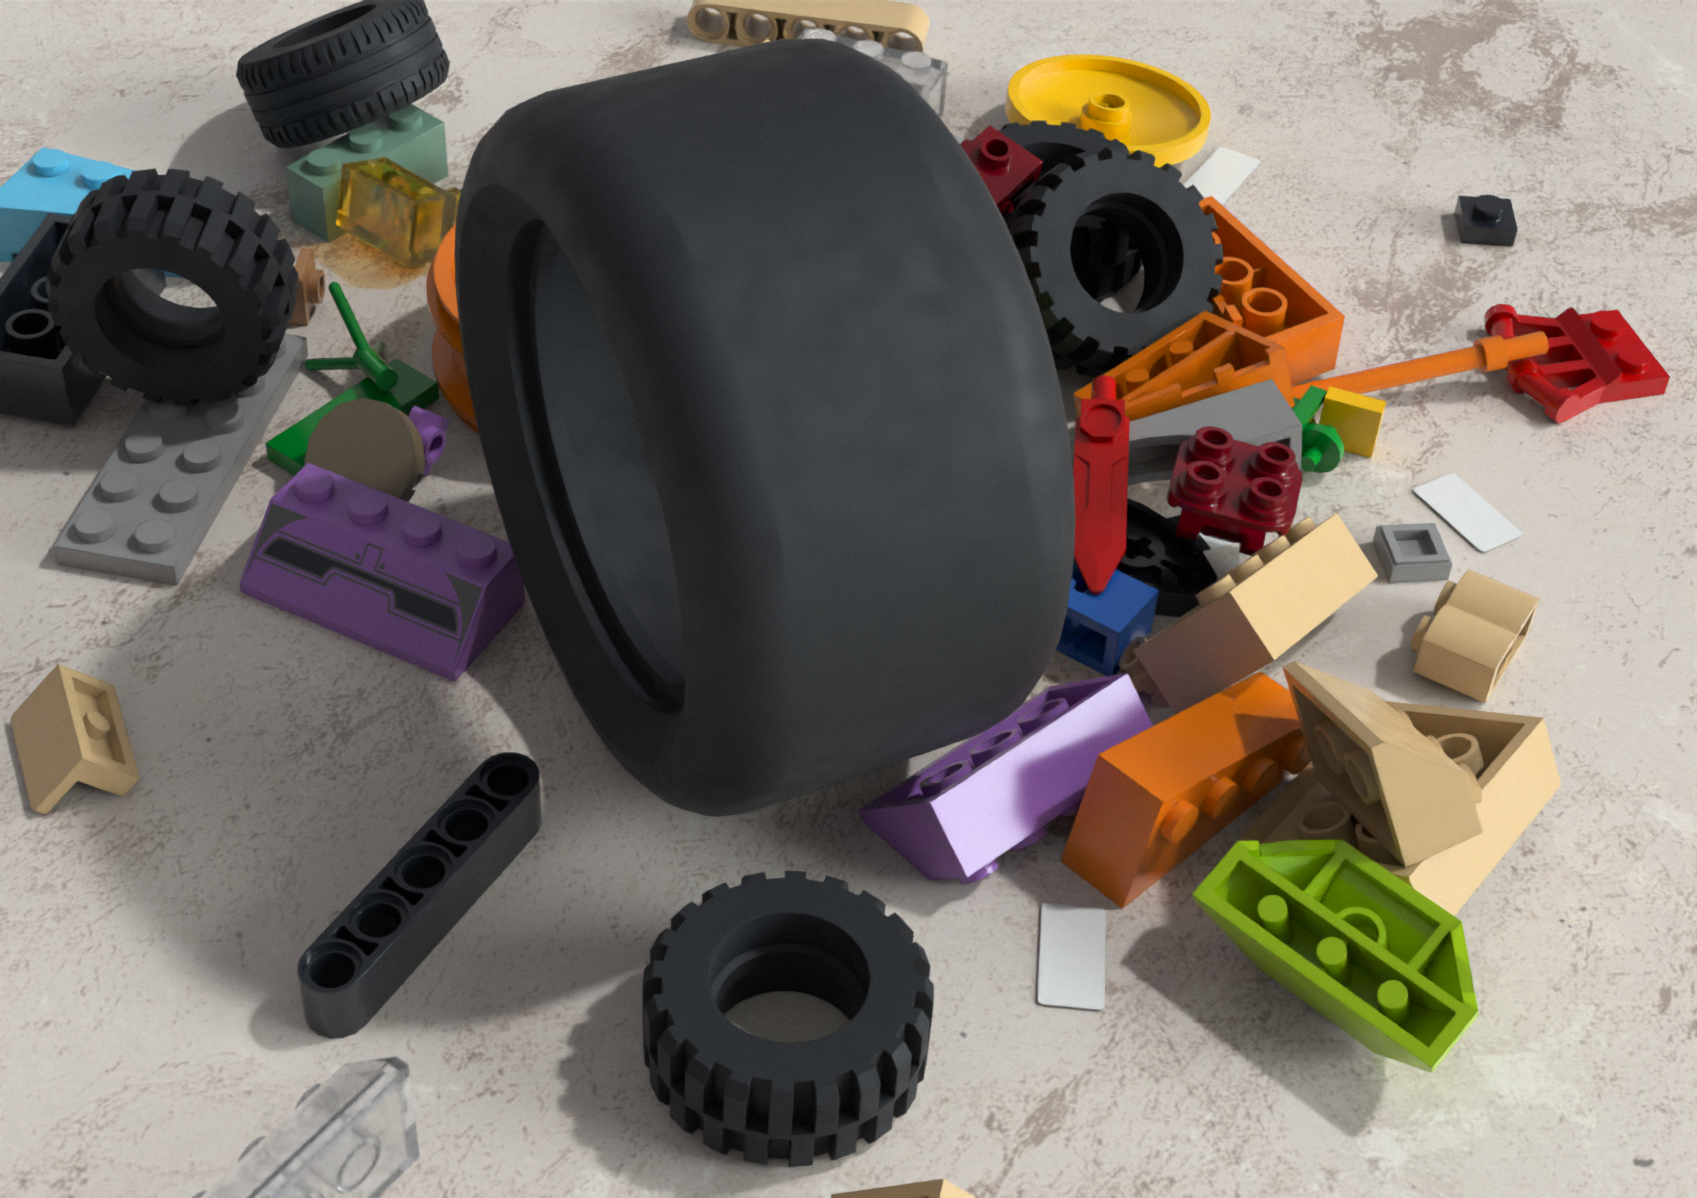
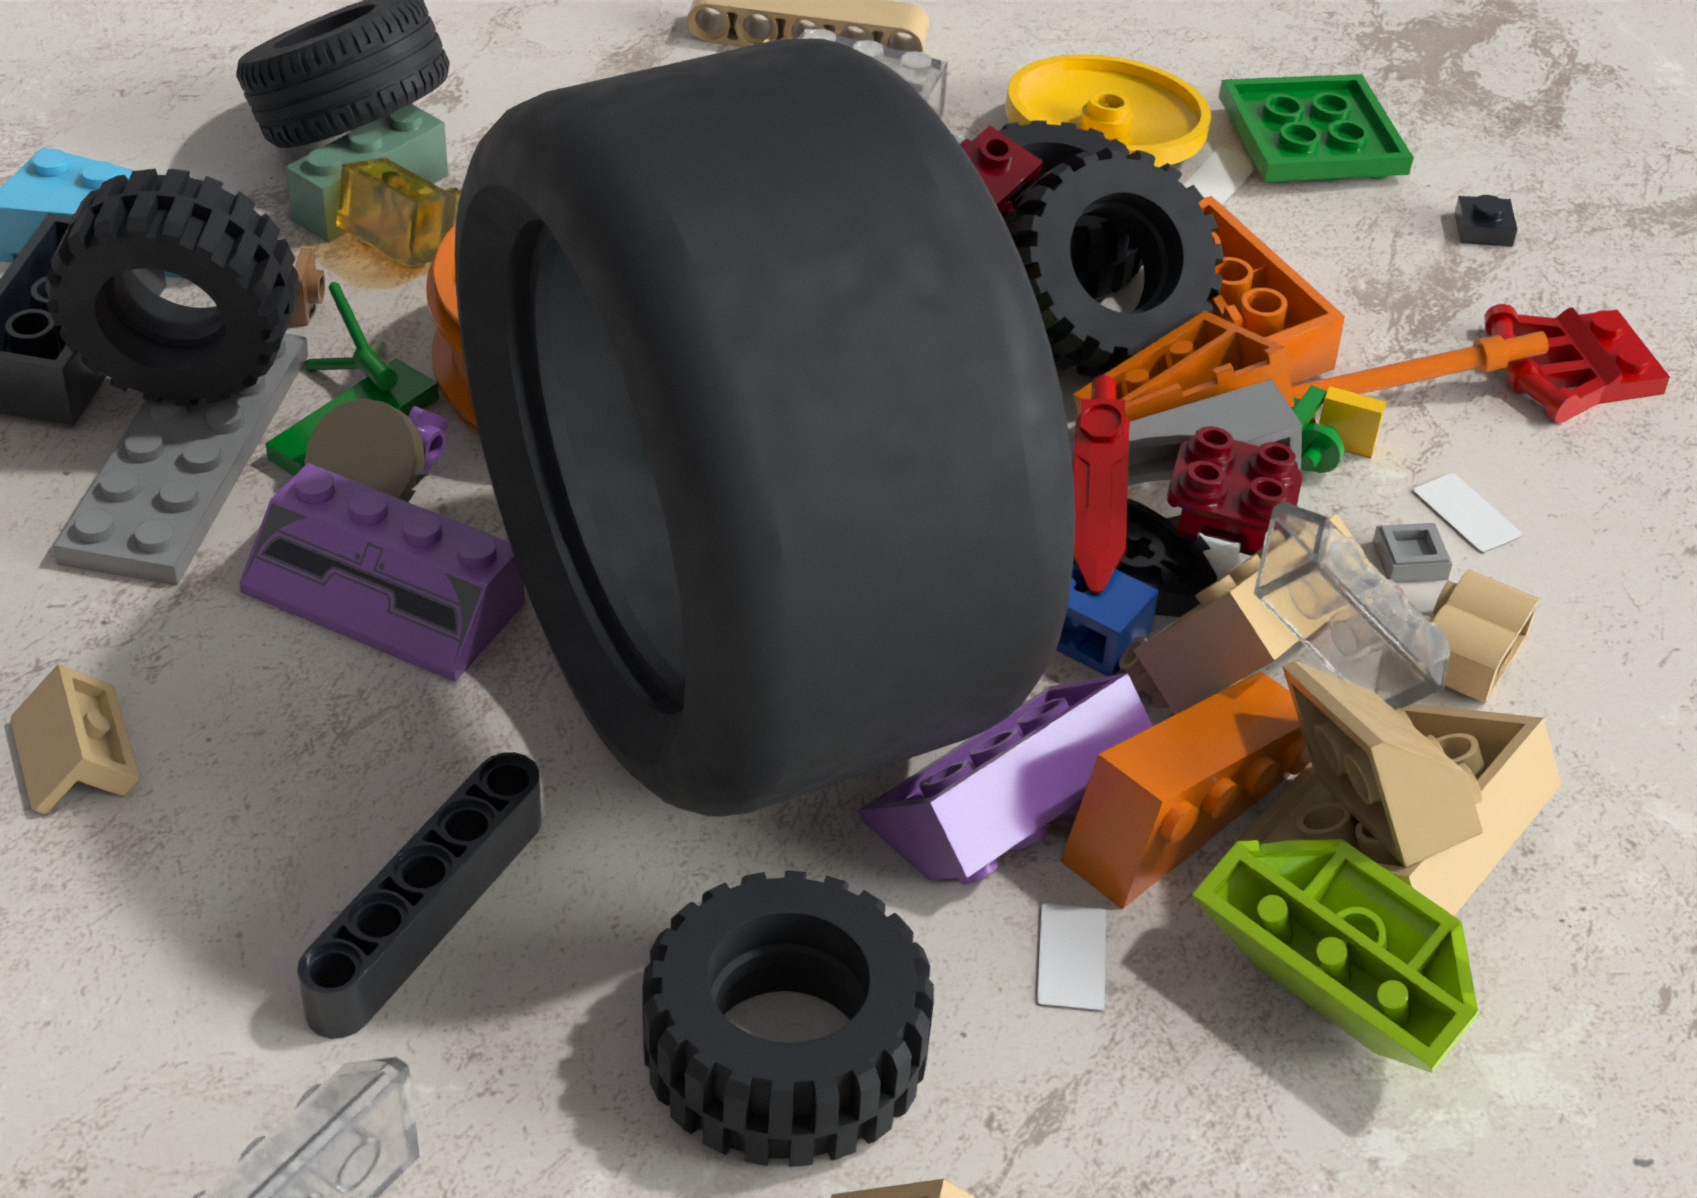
(1314, 128): none -> green plate
(1348, 609): none -> clear slope

